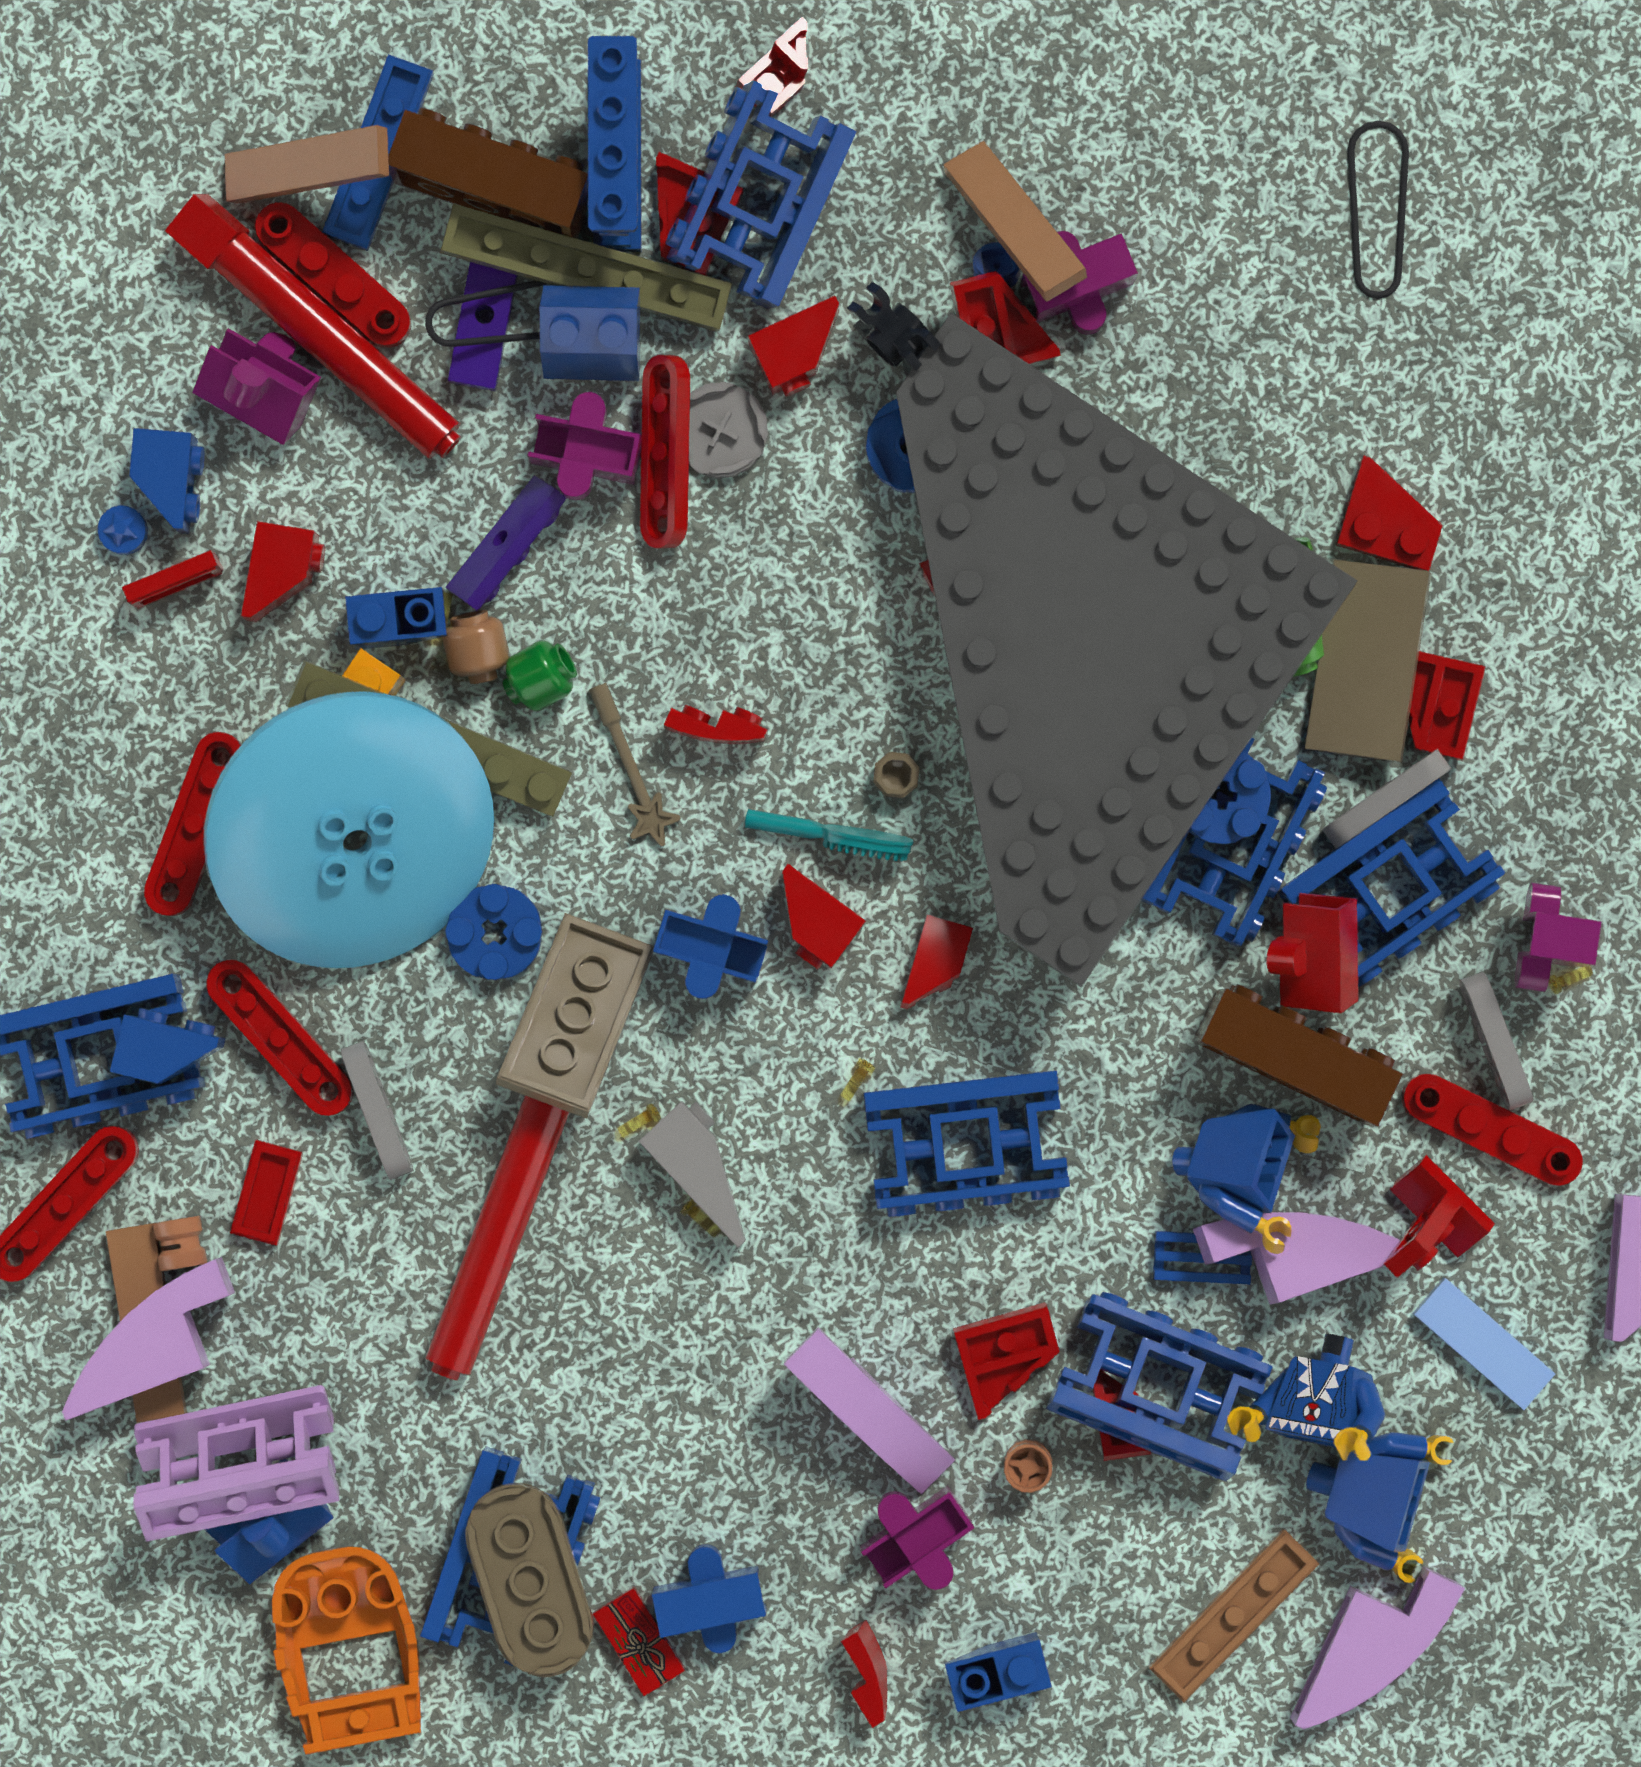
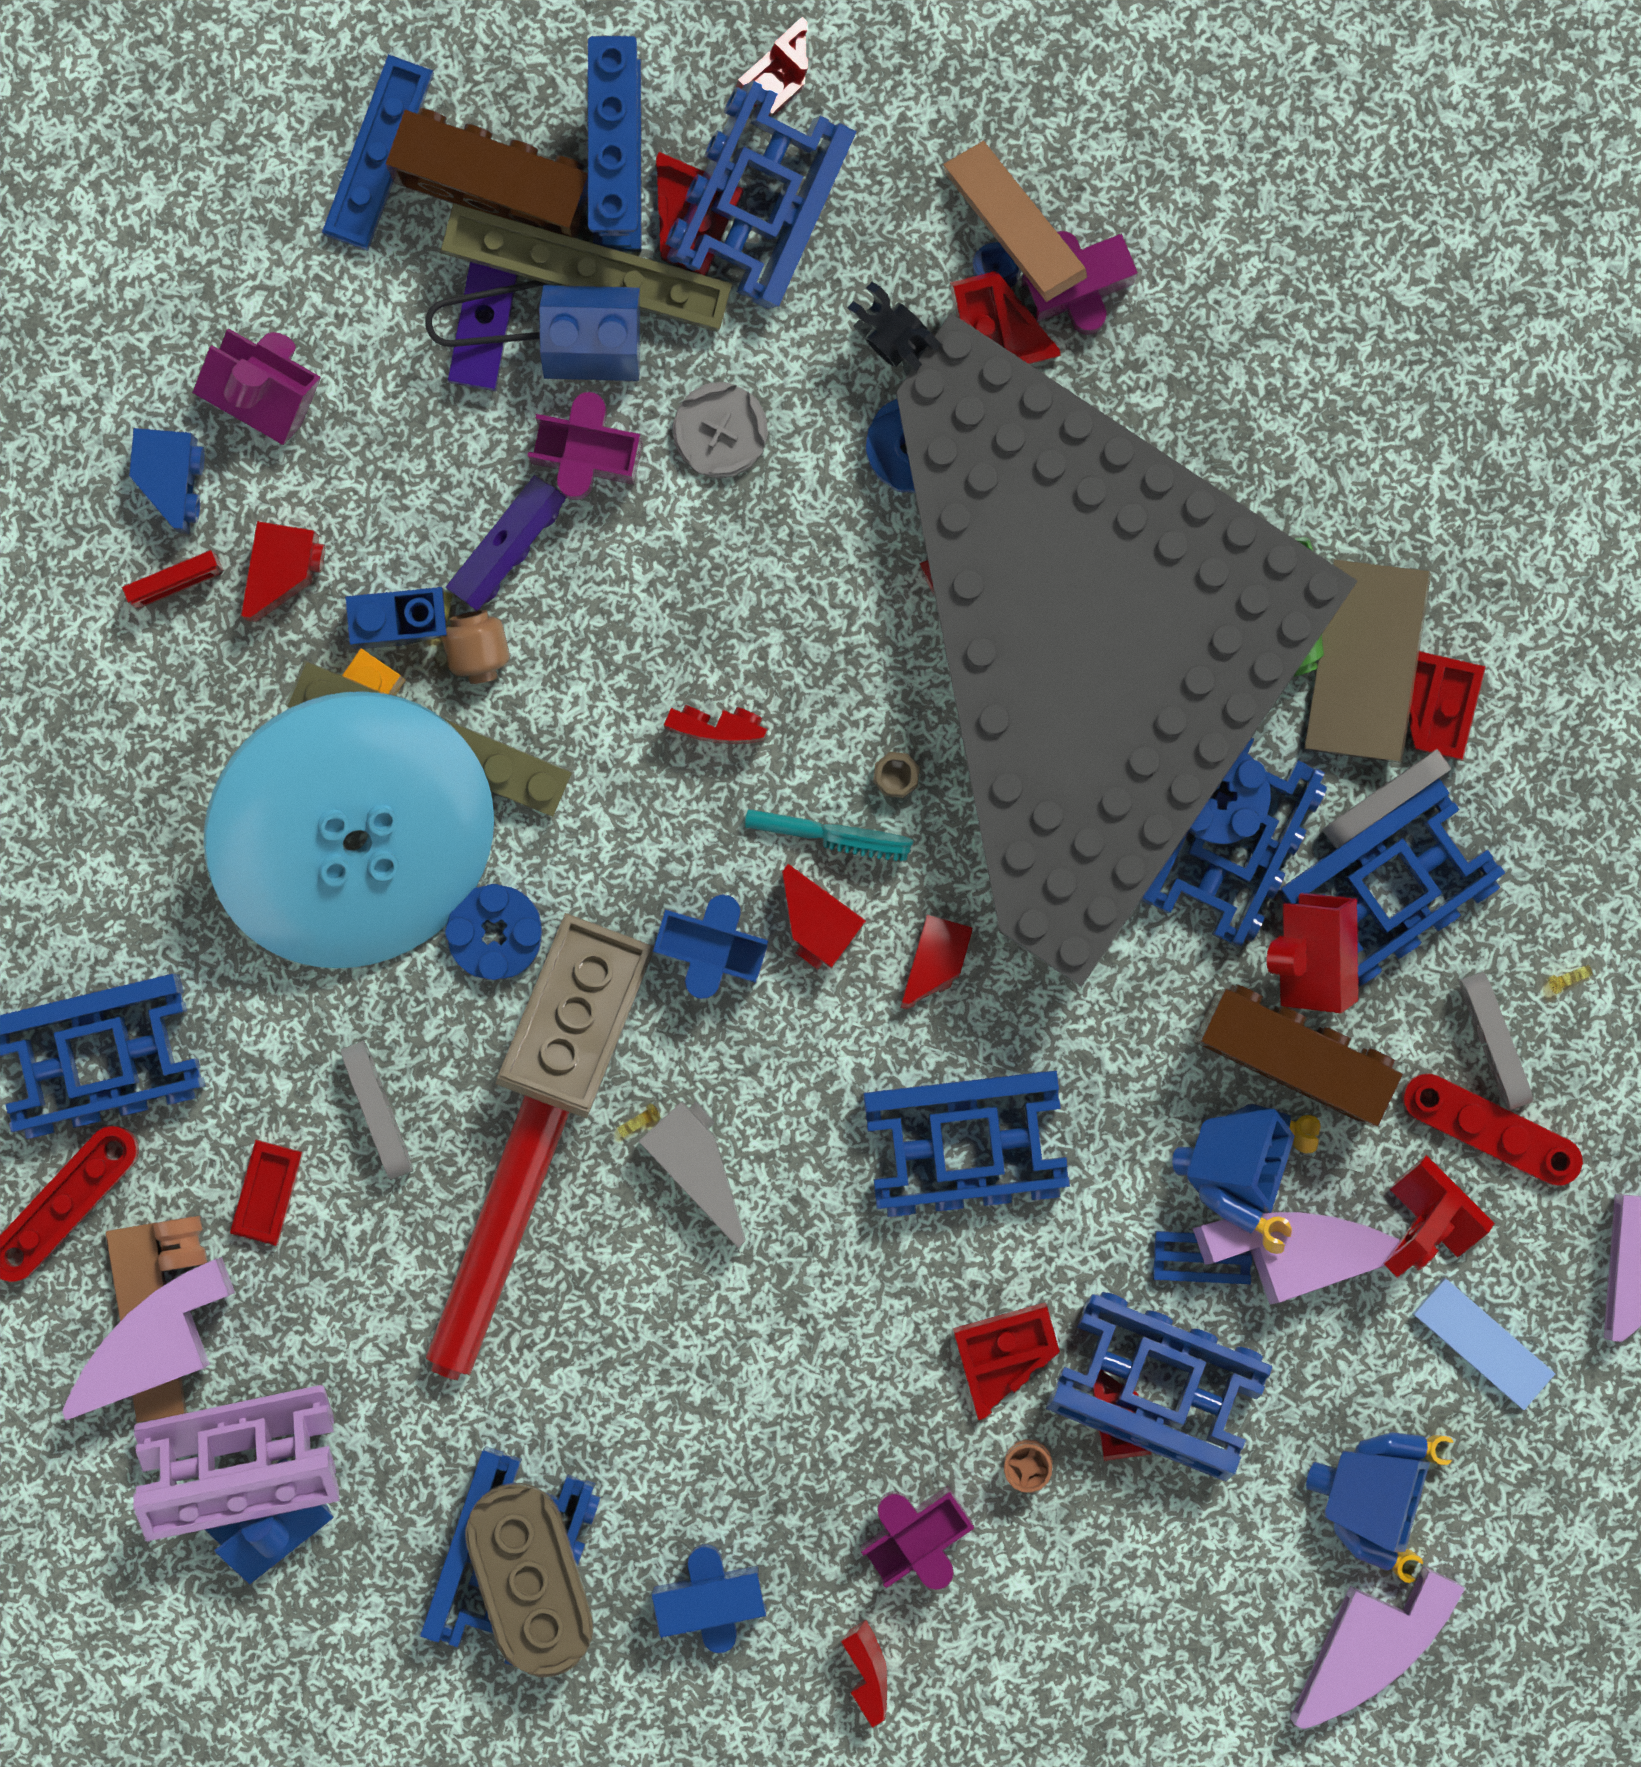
(122, 530): blue tile -> none
(161, 1051): blue slope -> none
(181, 850): red plate -> none
(225, 245): red brick -> none
(279, 1037): red plate -> none
(307, 164): medium nougat tile -> none
(333, 274): red plate -> none
(336, 1599): orange slope -> none
(539, 675): green head -> none
(638, 1642): red tile -> none
(649, 813): dark tan piece -> none
(665, 451): red plate -> none
(700, 1218): clear yellow piece -> none
(794, 347): red slope -> none
(857, 1078): clear yellow piece -> none
(868, 1410): lavender slope -> none
(998, 1672): blue slope -> none
(1233, 1615): medium nougat tile -> none
(1318, 1403): torso -> none
(1354, 209): black piece -> none
(1387, 521): red wing -> none
(1554, 939): magenta piece -> none

